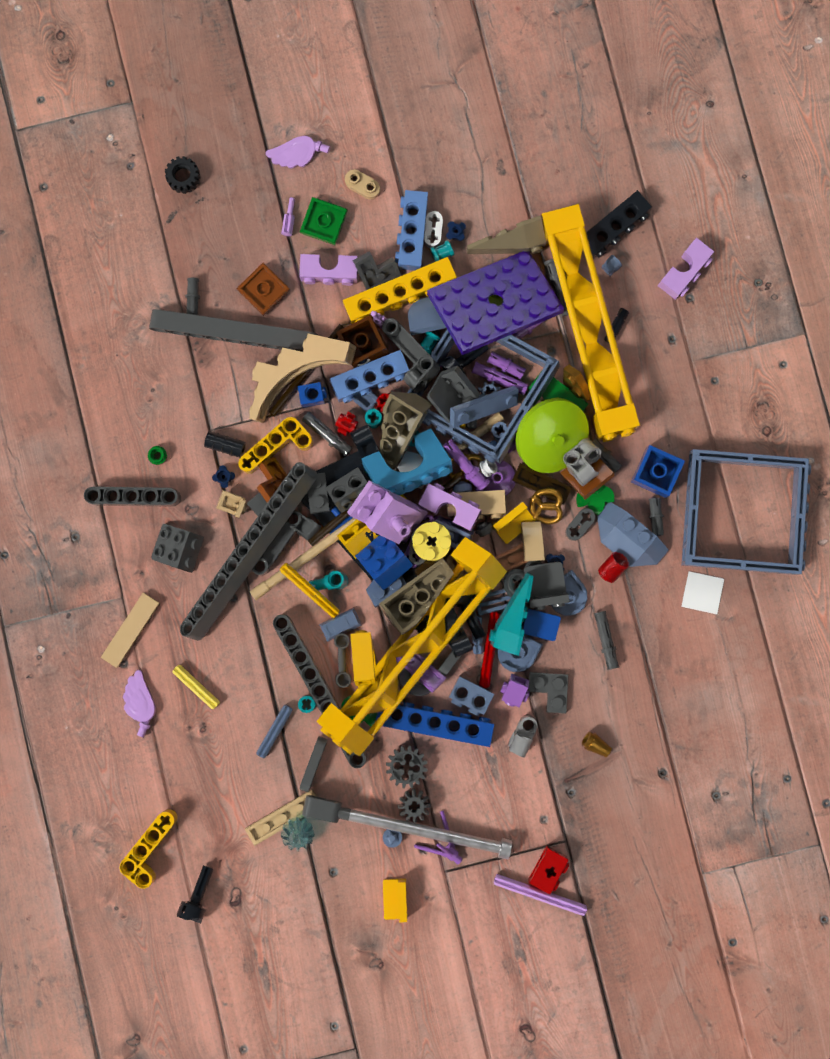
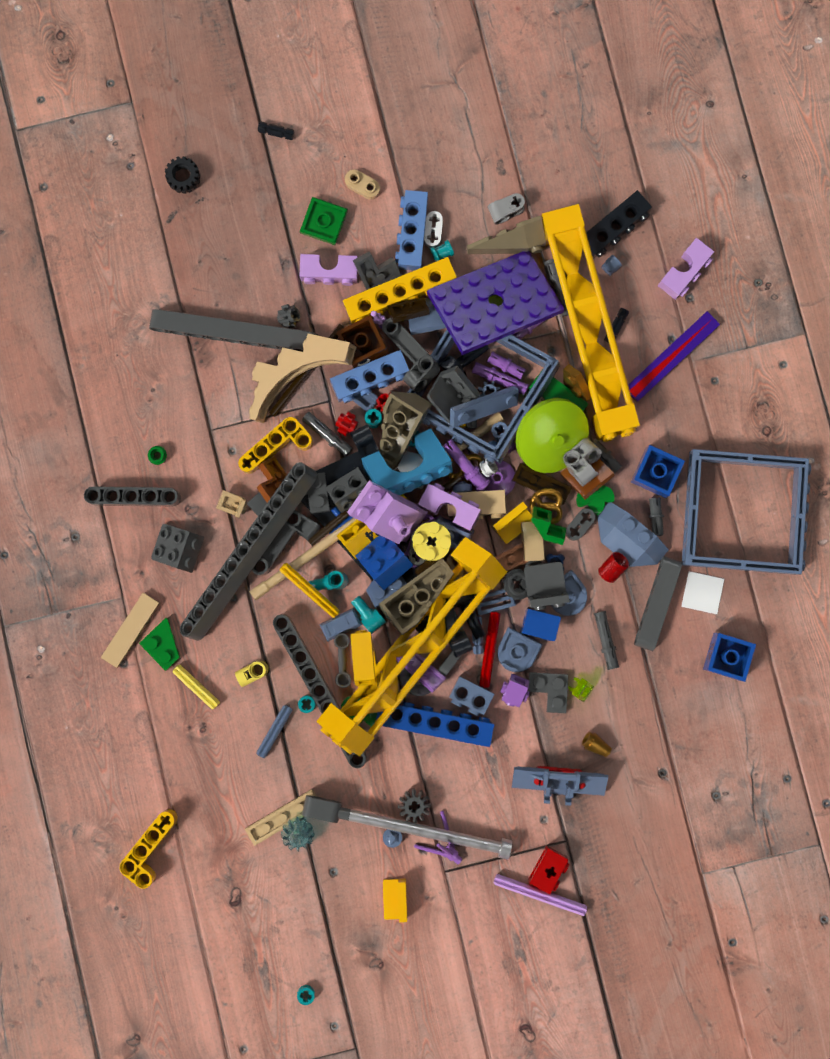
(139, 702): lavender animal -> none
(162, 645): none -> green wing
(192, 296): dark grey axle -> none
(192, 908): black piece -> none
(224, 444): black axle -> none
(228, 476): dark blue plate -> none
(243, 678): none -> light yellow piece
(263, 289): dark orange plate -> none
(276, 130): none -> black axle
(288, 220): lavender axle -> none
(288, 316): none -> dark grey gear
(296, 152): lavender animal -> none
(304, 391): blue brick -> none
(310, 991): none -> teal bush
(313, 764): dark grey beam -> none
(370, 618): none -> teal pin
(397, 773): dark grey gear -> none
(408, 310): none -> dark brown plate
(429, 342): teal bush -> none
(451, 235): dark blue plate -> none
(483, 528): dark grey plate -> none
(503, 209): none -> light grey piece
(508, 628): teal wedge -> none
(521, 737): light grey piece -> none
(542, 520): none -> green slope
(559, 781): none -> sand blue piece
(582, 689): none -> clear neon green tile
(658, 603): none -> dark grey beam
(672, 356): none -> dark purple tile
(729, 657): none -> blue brick

